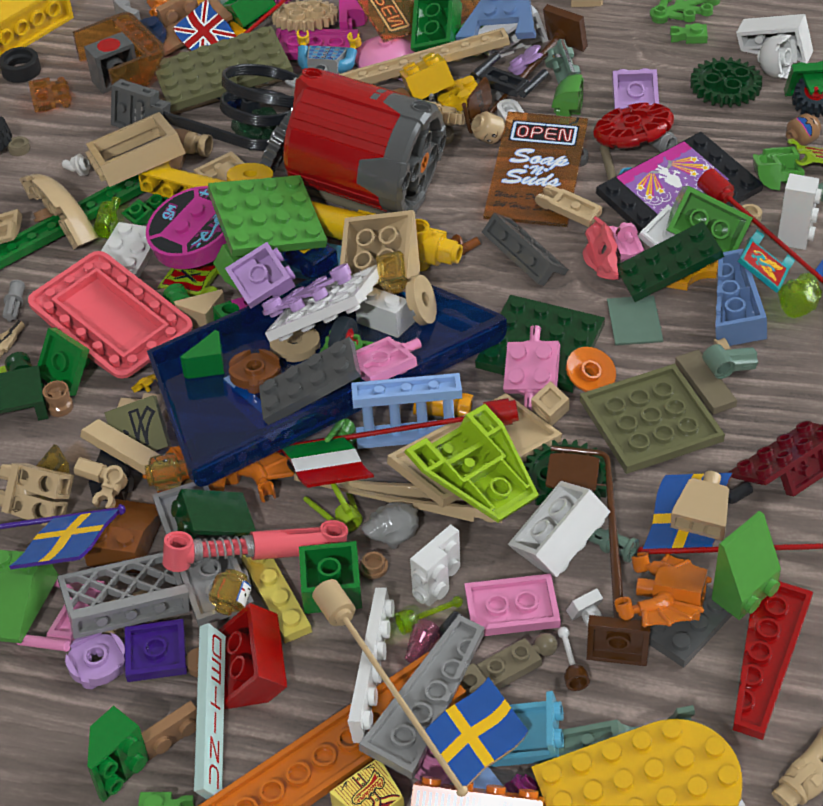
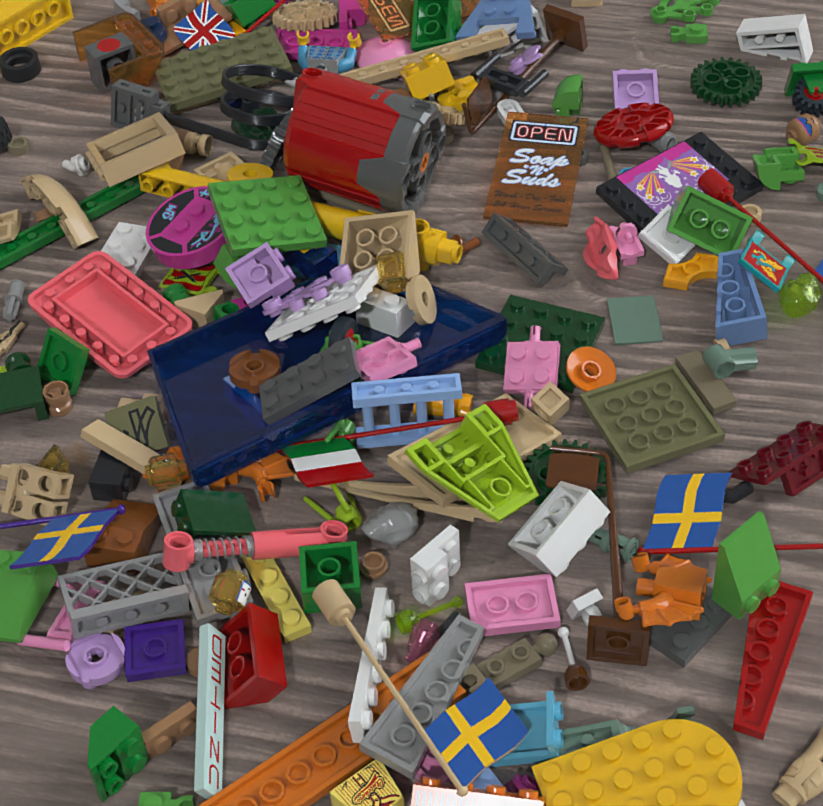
(43, 95): clear orange plate -> none
(107, 218): clear neon green piece -> none
(111, 477): tan bar -> none
(140, 212): green slope -> none
(143, 383): yellow plant -> none
(204, 358): green slope -> none
(306, 346): tan tile -> none
(488, 127): tan head -> none
(561, 61): sand green hips -> none
(568, 205): tan hinge -> none
(669, 261): dark green plate -> none
(702, 507): tan torso -> none
(778, 55): white cylinder -> none
(799, 211): white wedge -> none

